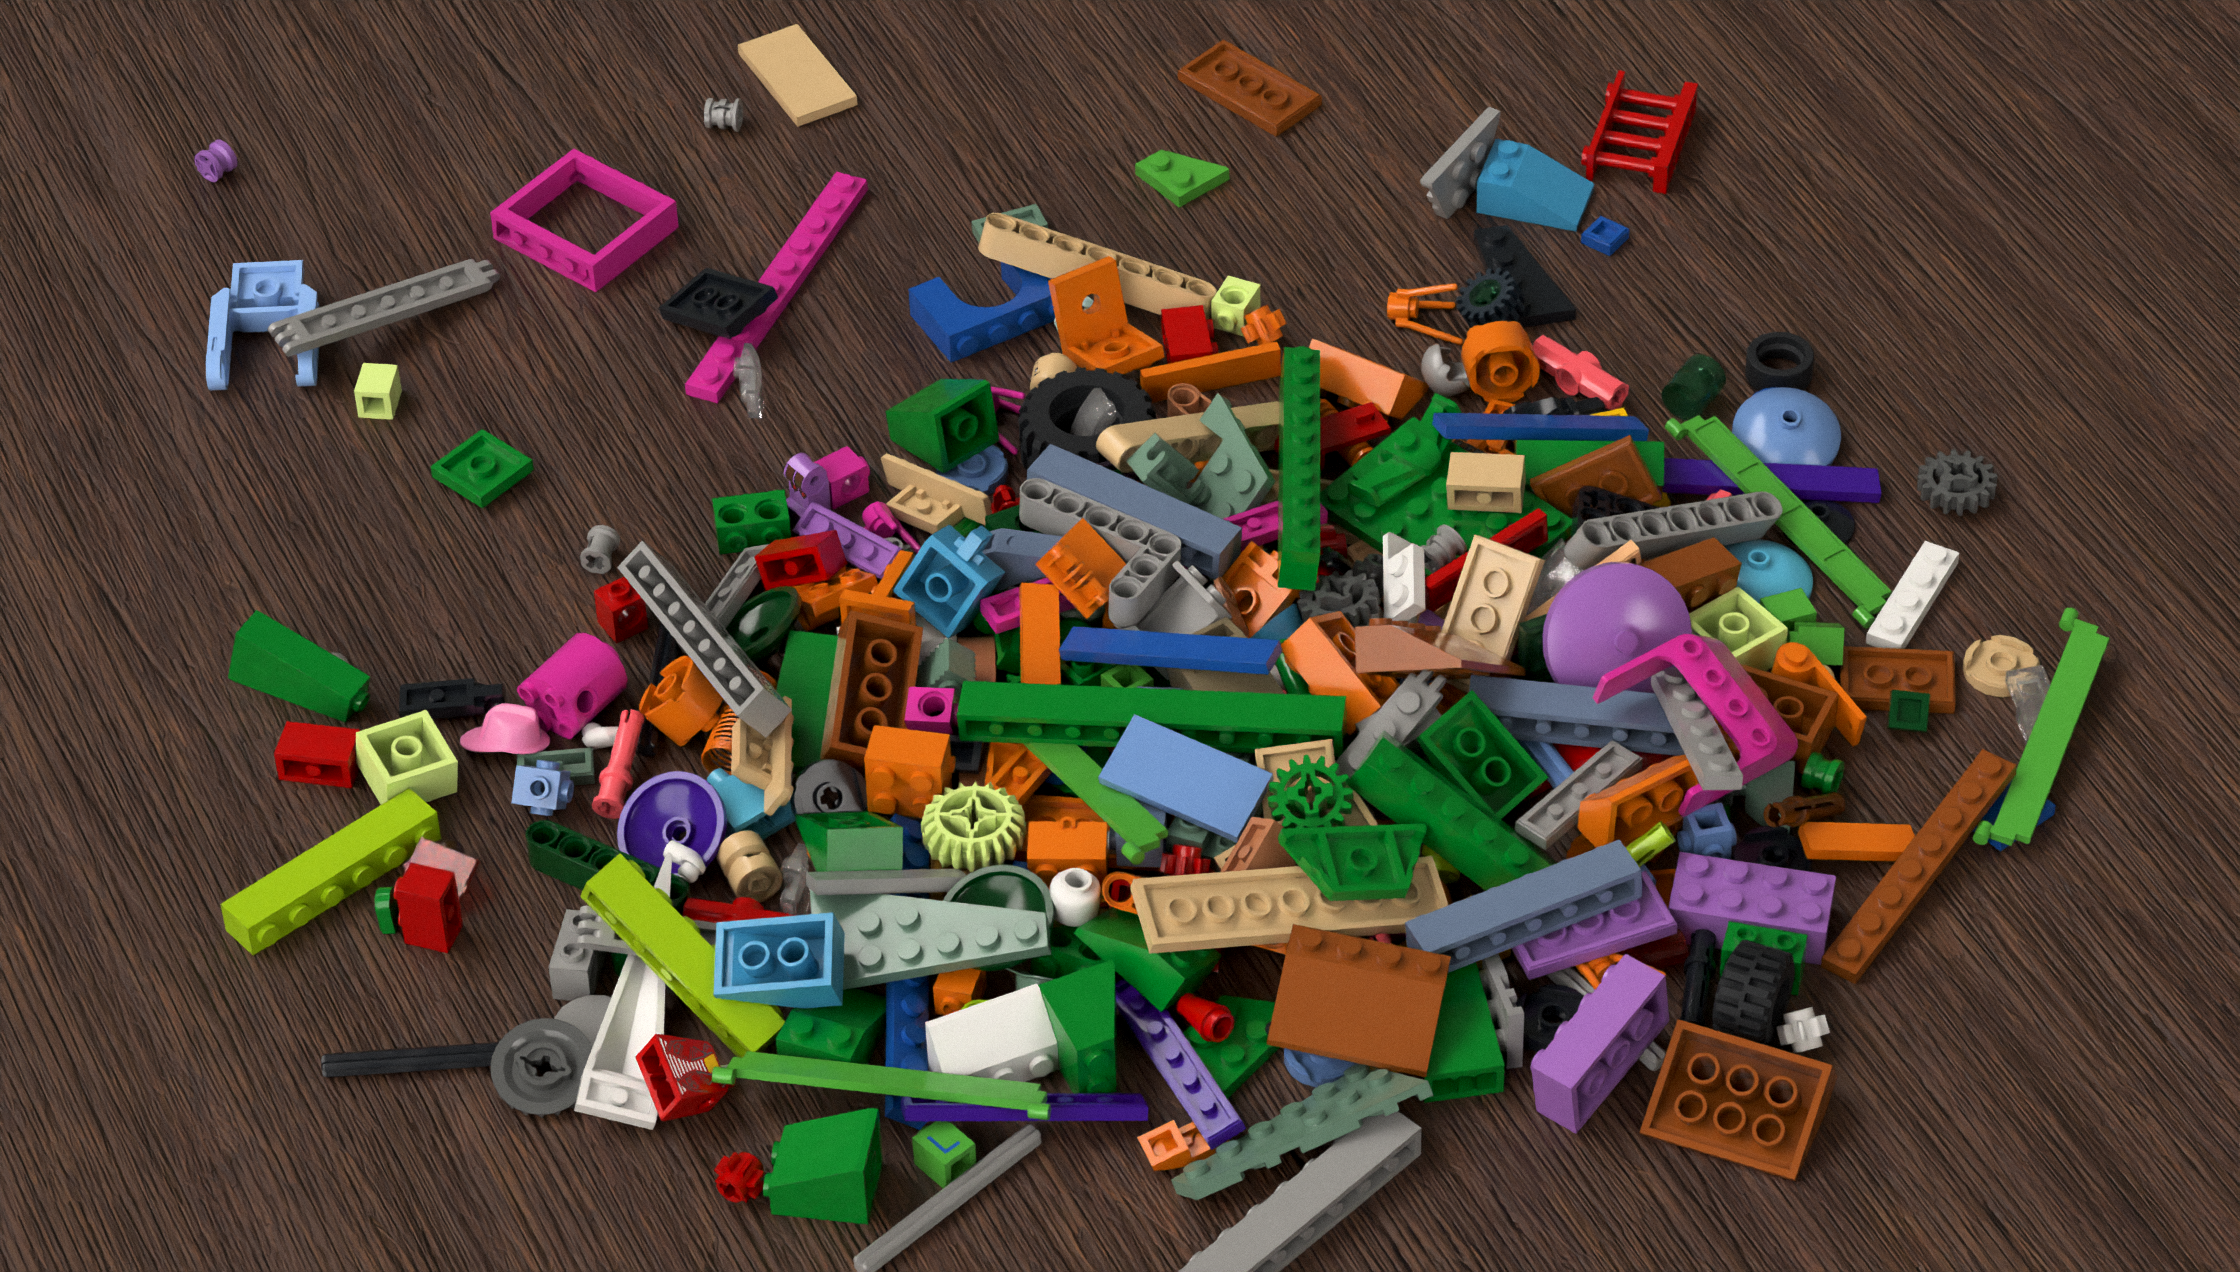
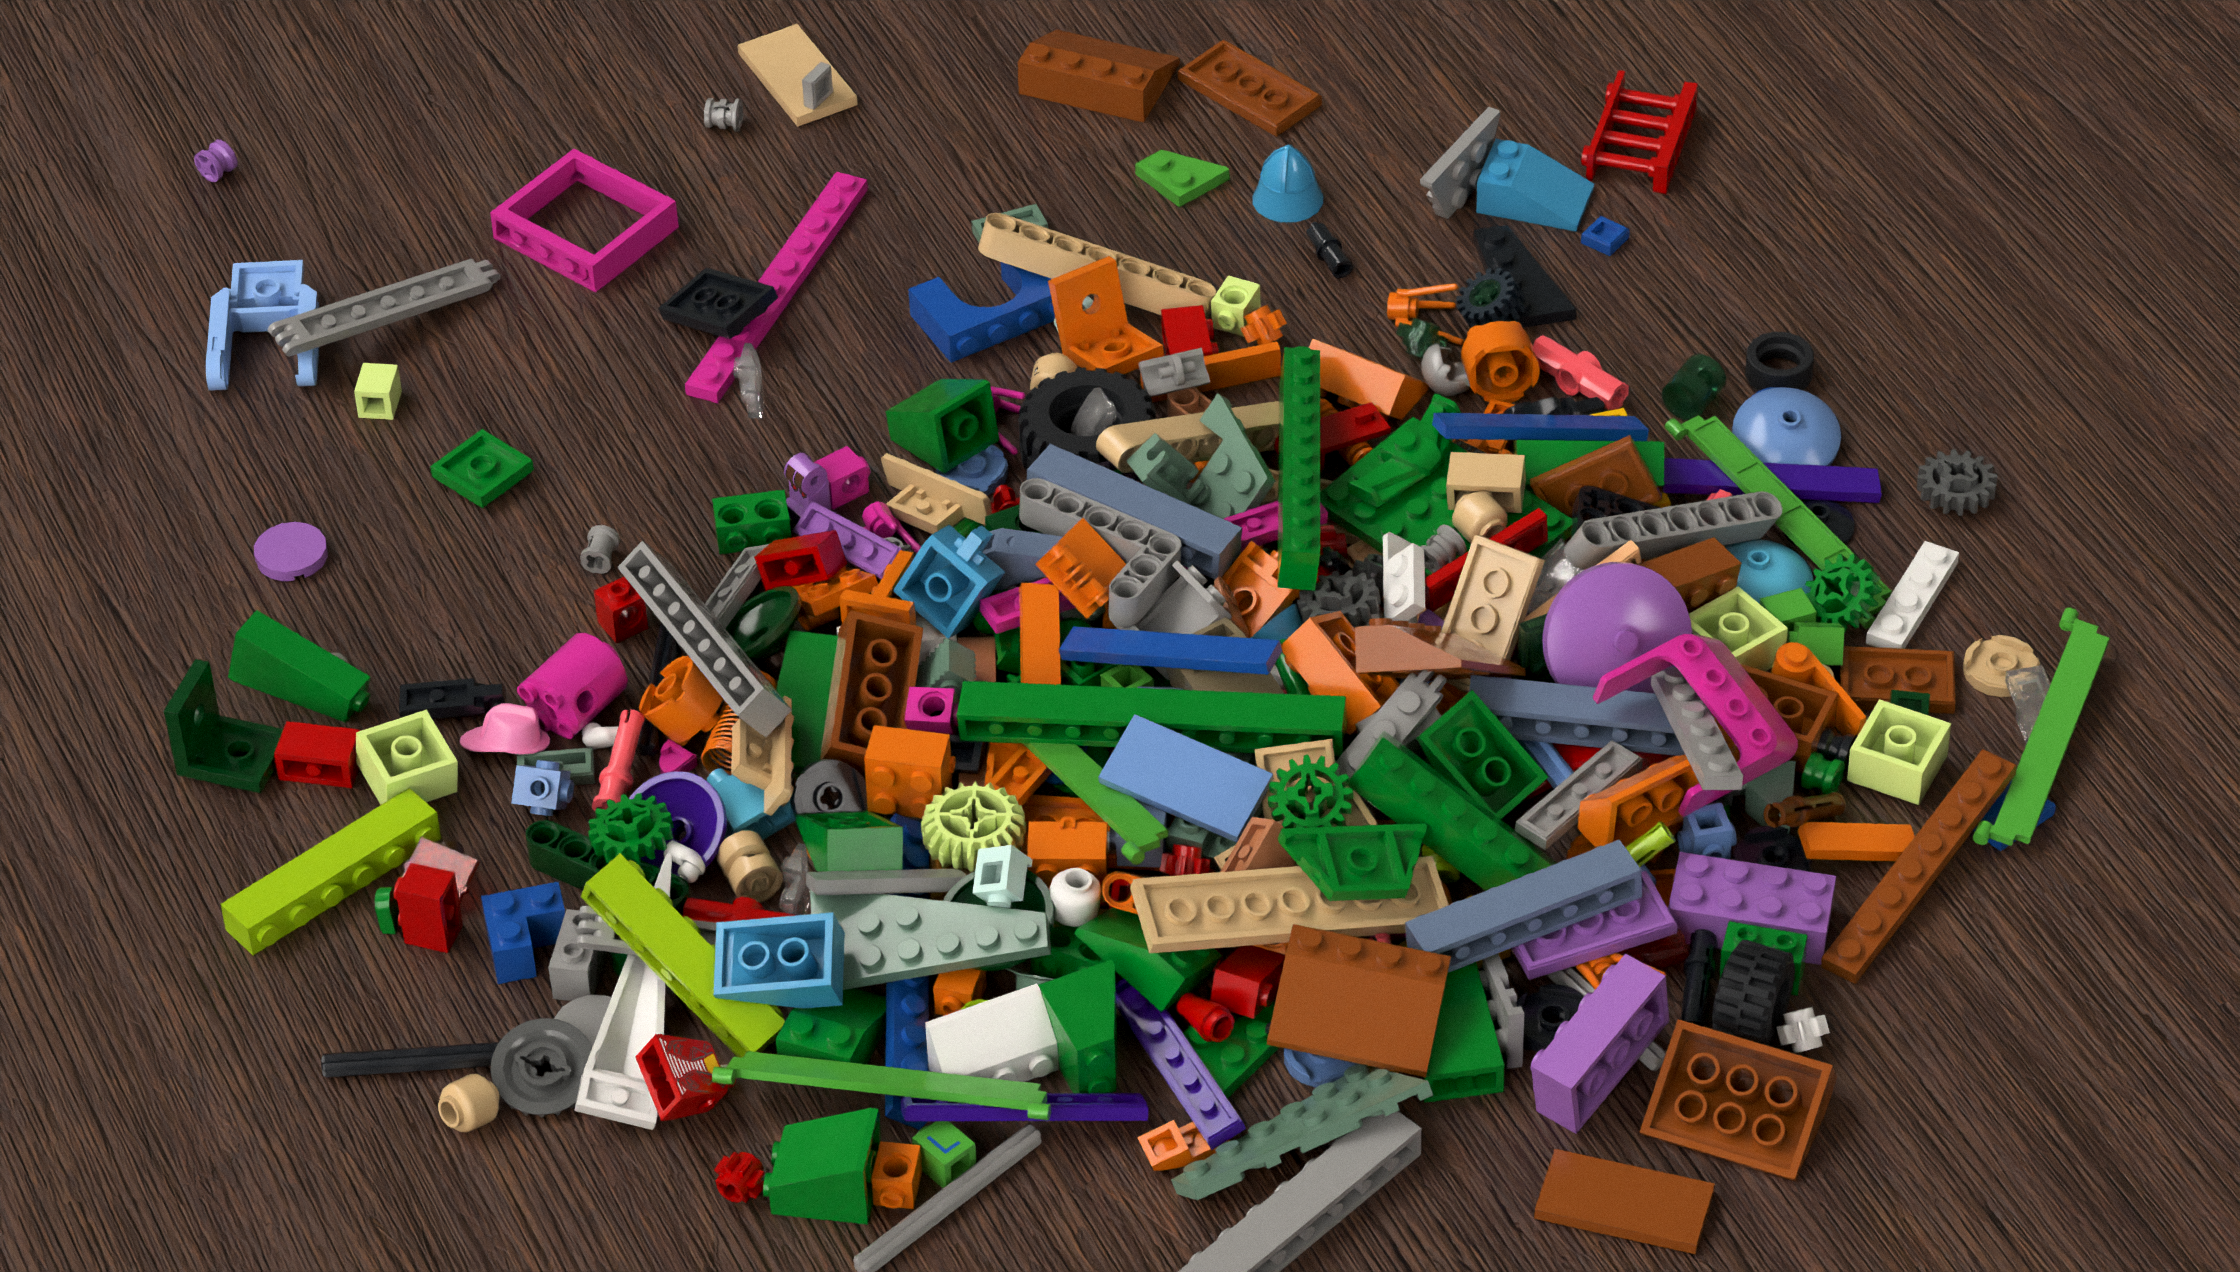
(206, 742): none -> dark green bracket
(290, 551): none -> medium lavender tile
(469, 1103): none -> tan head
(518, 923): none -> blue brick
(631, 828): none -> green gear
(676, 758): none -> dark pink tile
(817, 85): none -> light grey tile
(896, 1175): none -> orange brick
(1001, 875): none -> light aqua brick
(1094, 74): none -> dark orange slope
(1174, 372): none -> light grey hips
(1248, 980): none -> red brick
(1287, 187): none -> dark azure helmet
(1329, 250): none -> black axle
(1420, 336): none -> clear green plate
(1479, 515): none -> tan head
(1624, 1201): none -> dark orange tile
(1835, 745): none -> black wheel
(1851, 577): none -> green gear
(1899, 752): none -> yellowish green brick

